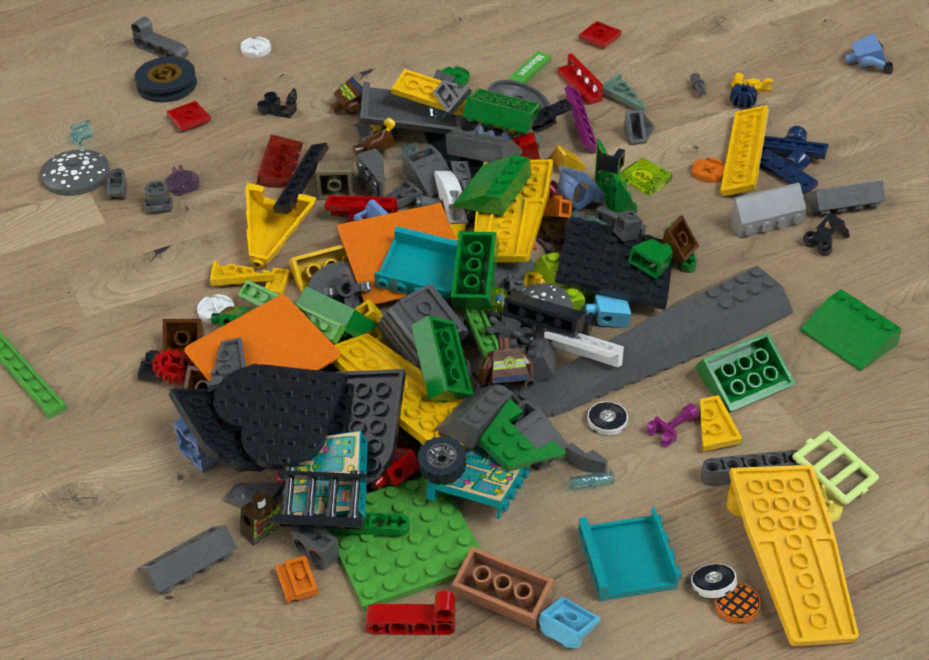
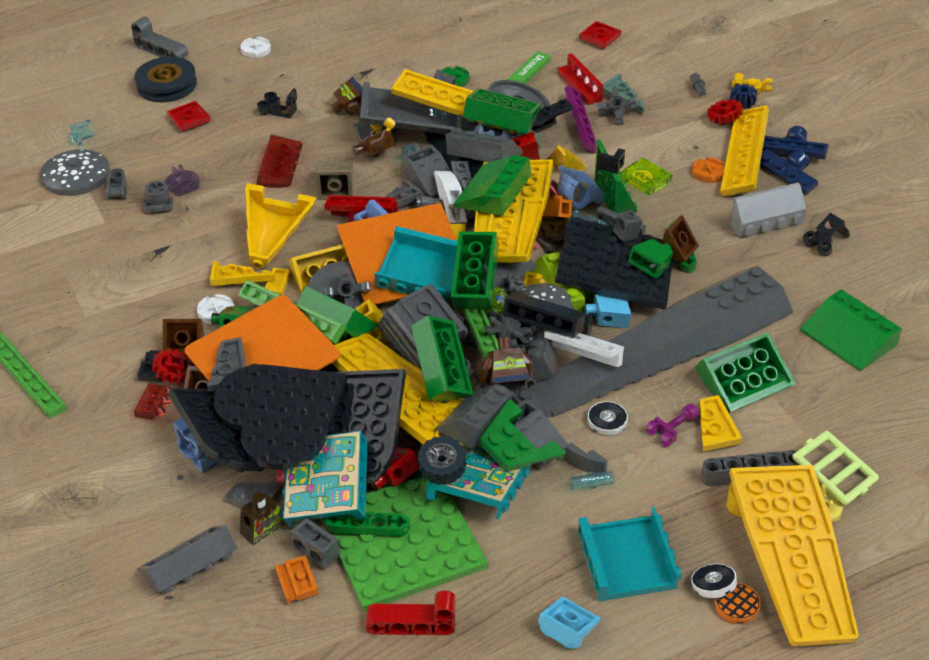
(152, 401): none -> clear red plate
(300, 178): black plate -> none
(330, 519): black fence -> none
(371, 172): dark grey slope -> none
(451, 95): dark grey wing -> none
(504, 587): nougat brick -> none
(617, 106): none -> dark grey pin
(637, 126): dark grey slope -> none
(725, 111): none -> red gear
(845, 197): dark grey slope -> none
(869, 52): medium blue torso -> none

